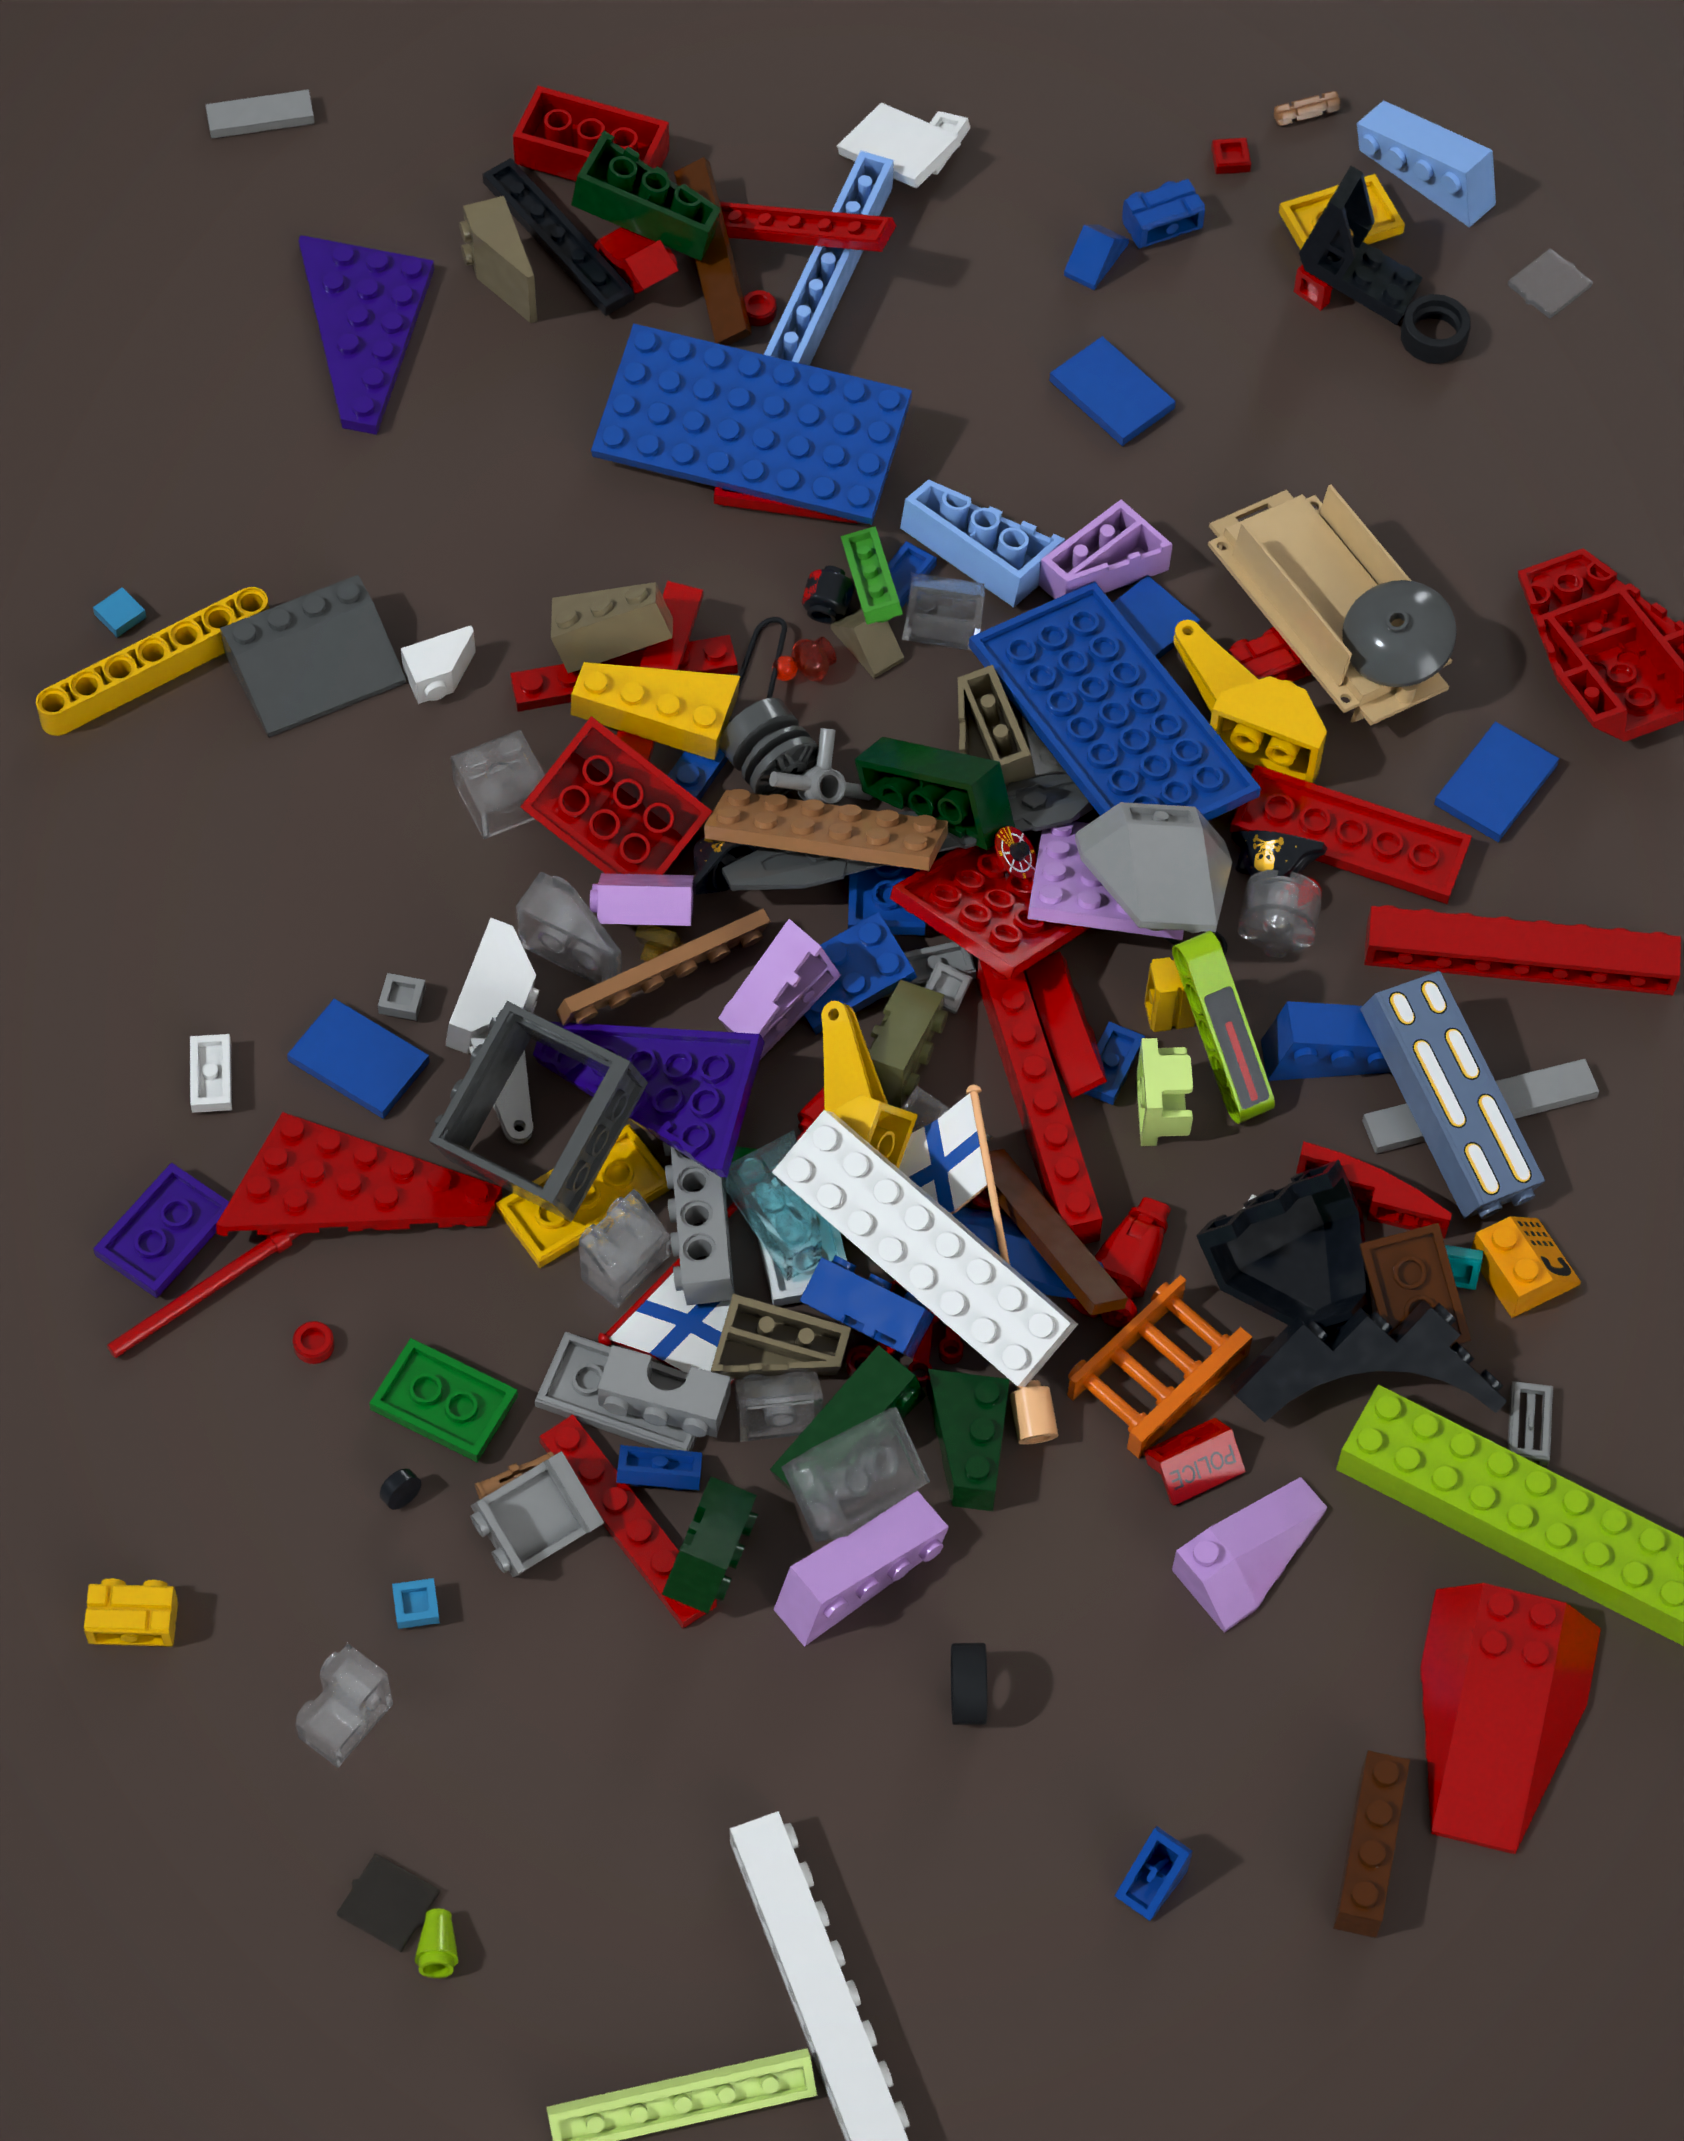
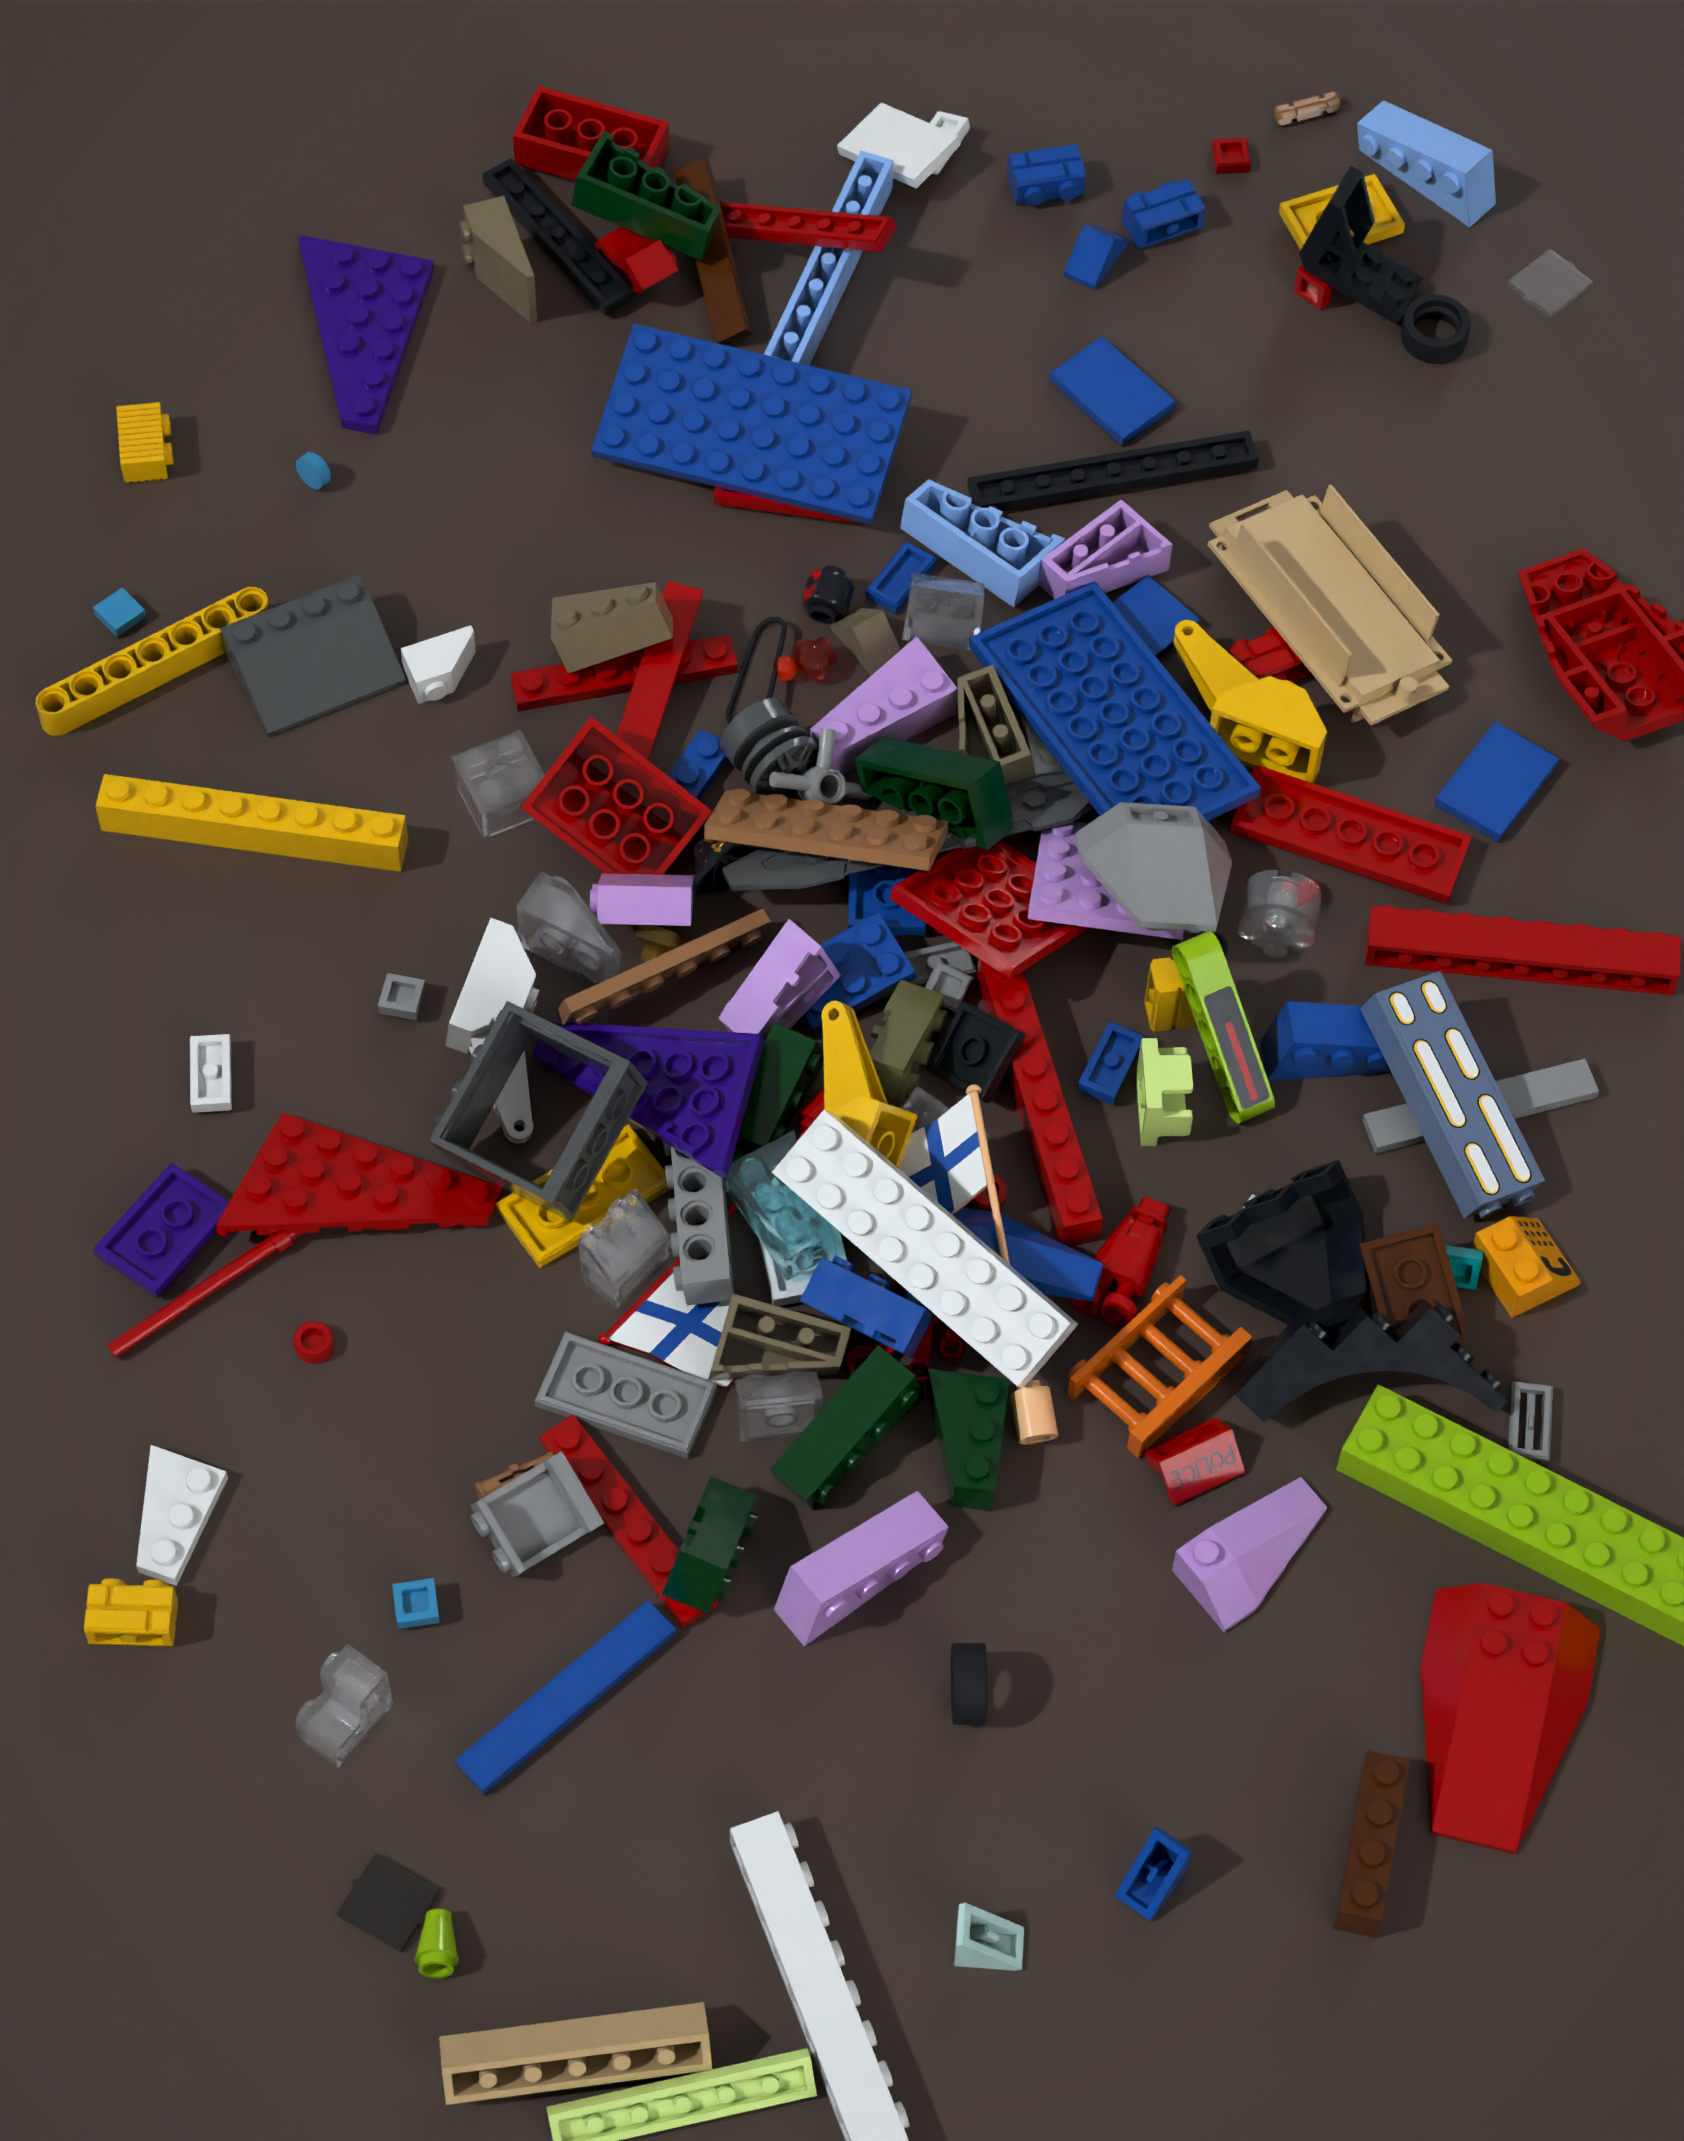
(143, 443): none -> yellow brick
(175, 1512): none -> white wing
(252, 822): none -> yellow brick
(259, 114): light grey tile -> none
(313, 470): none -> dark azure tile
(358, 1058): blue tile -> none
(400, 1488): black tile -> none
(443, 1400): green plate -> none
(565, 1697): none -> blue tile
(575, 2053): none -> tan brick
(658, 704): yellow wedge -> none
(659, 1467): blue plate -> none
(694, 1406): light grey arch -> none
(760, 307): red tile -> none
(780, 1085): none -> dark green wedge
(855, 1475): clear slope -> none
(871, 575): bright green plate -> none
(893, 703): none -> lavender wedge
(975, 1051): none -> black tile
(987, 1940): none -> light aqua slope
(1015, 852): red piece -> none
(1046, 175): none -> blue brick
(1054, 1238): reddish brown tile -> none
(1066, 1025): red slope -> none
(1114, 472): none -> black plate
(1275, 852): black hat -> none
(1389, 1198): red slope -> none
(1401, 653): dark grey dish -> none

